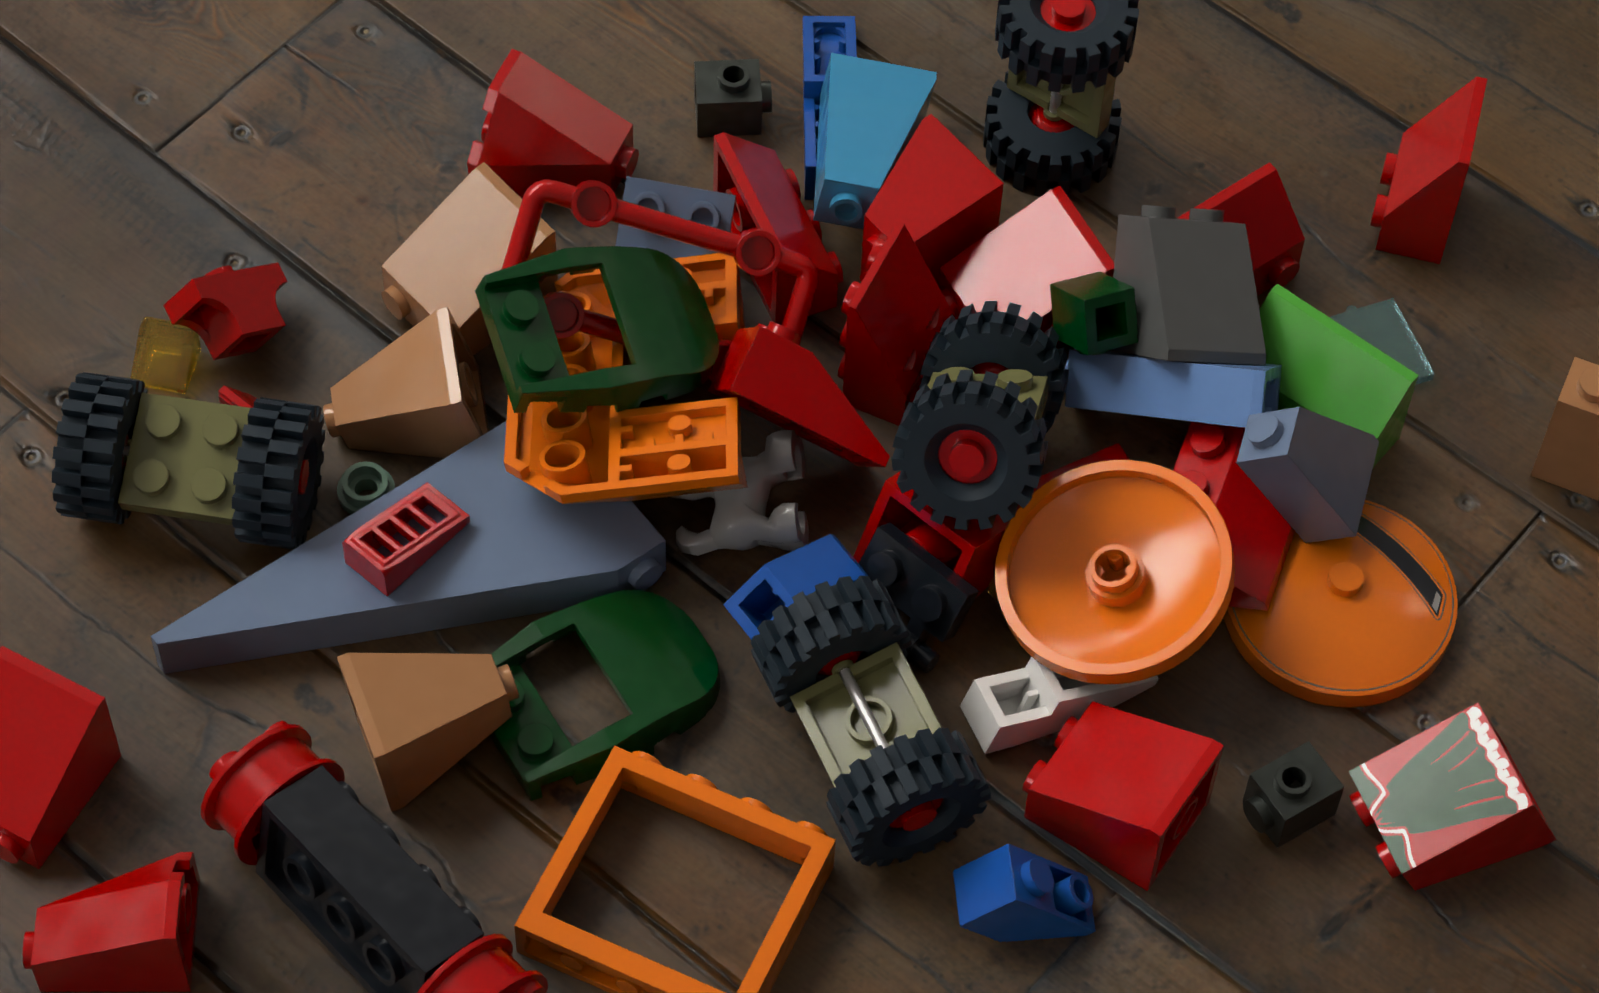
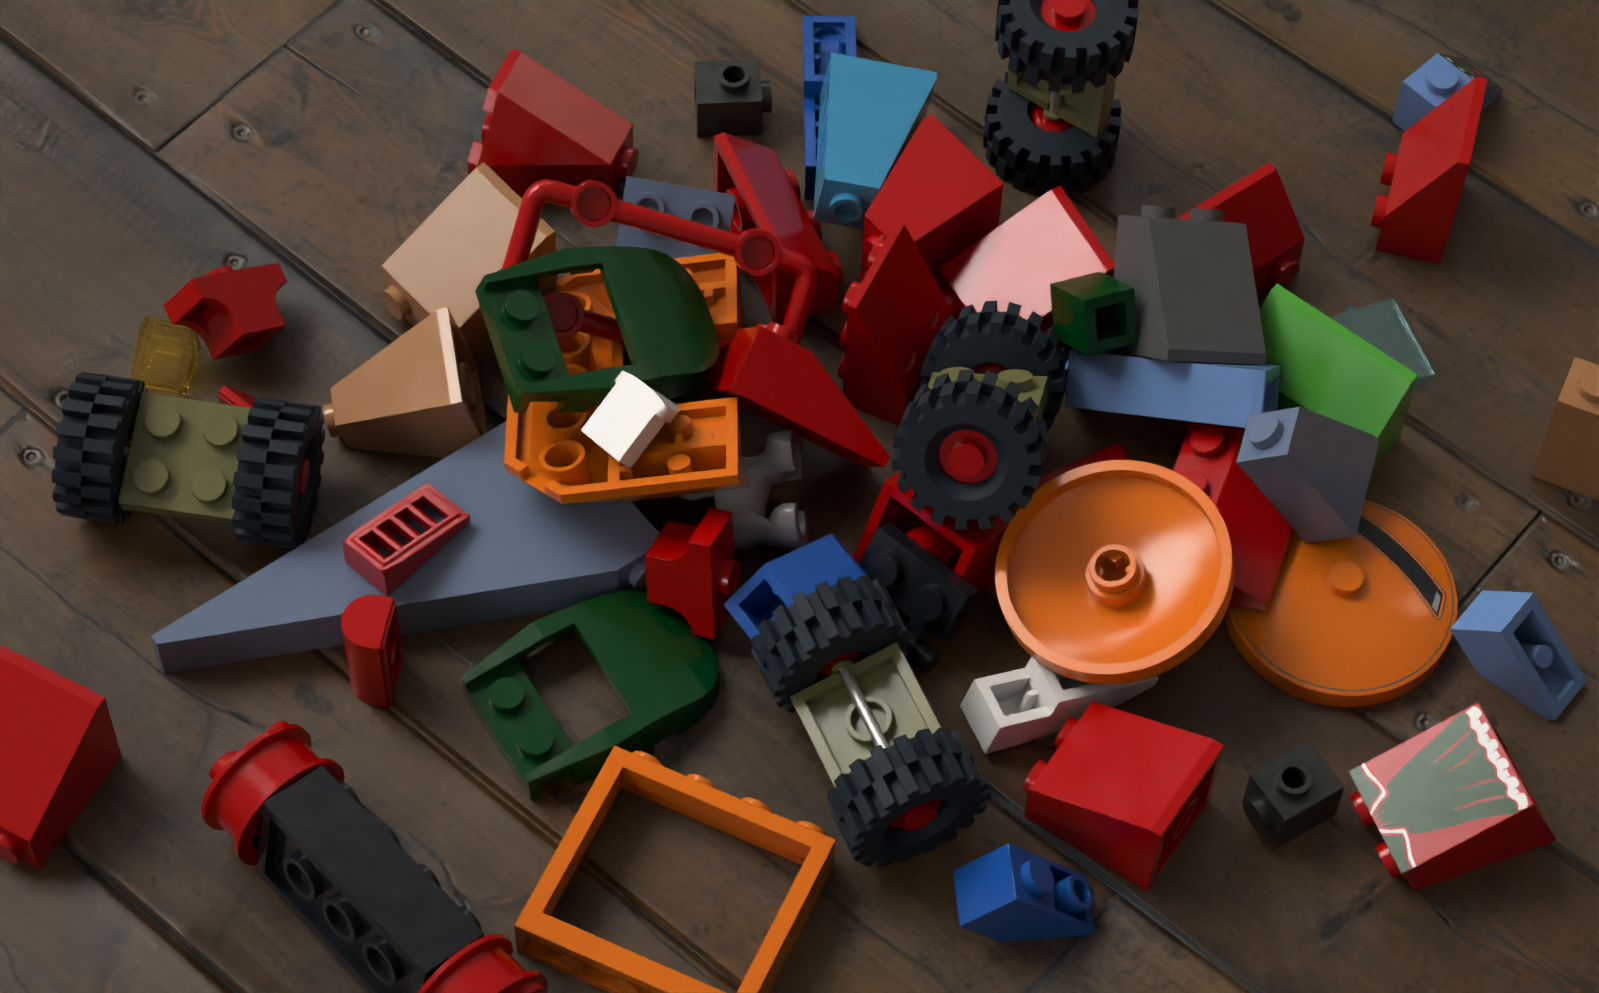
(120, 933): red slope -> none
(363, 477): sand green plate -> none
(373, 648): none -> red brick
(424, 712): medium nougat slope -> none
(629, 418): none -> white tile
(695, 571): none -> red brick
(1433, 85): none -> medium blue slope
(1519, 650): none -> medium blue slope

